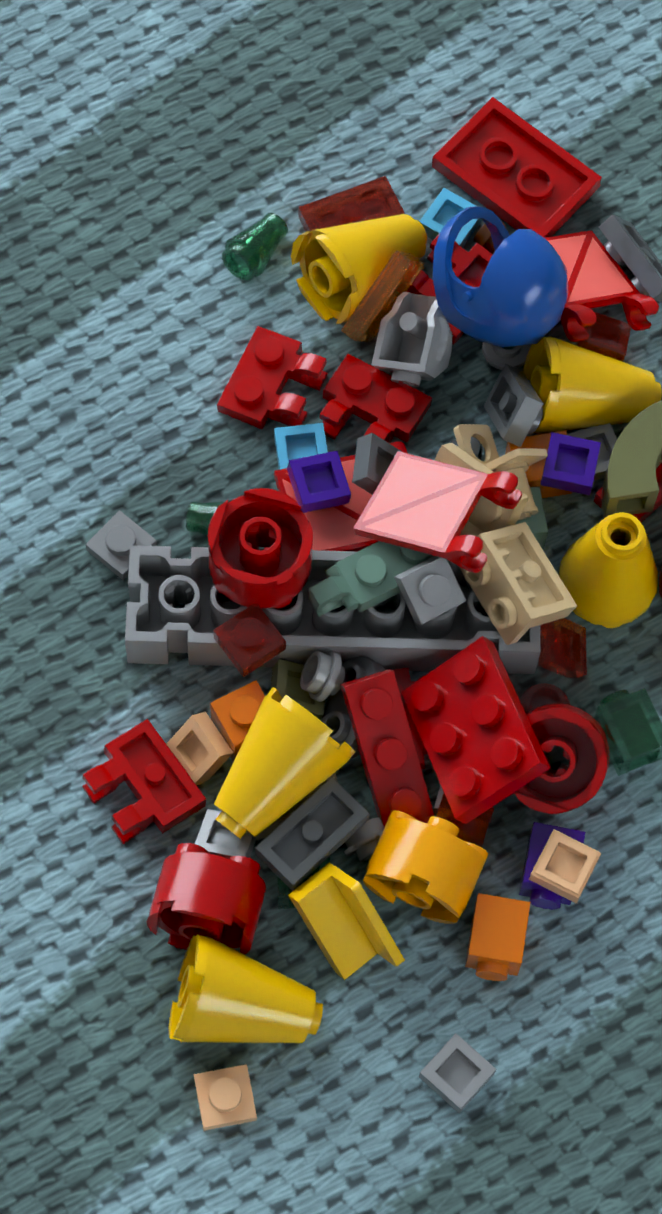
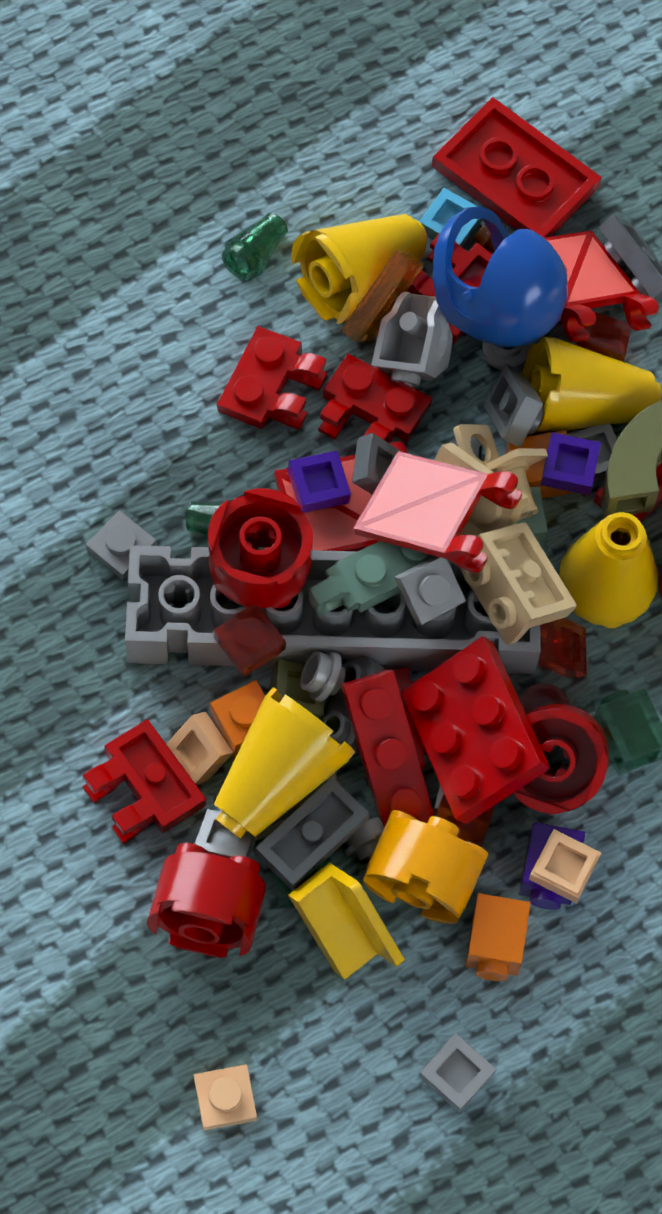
(239, 999): yellow cone -> none
(299, 442): medium azure plate -> none
(352, 205): clear red plate -> none

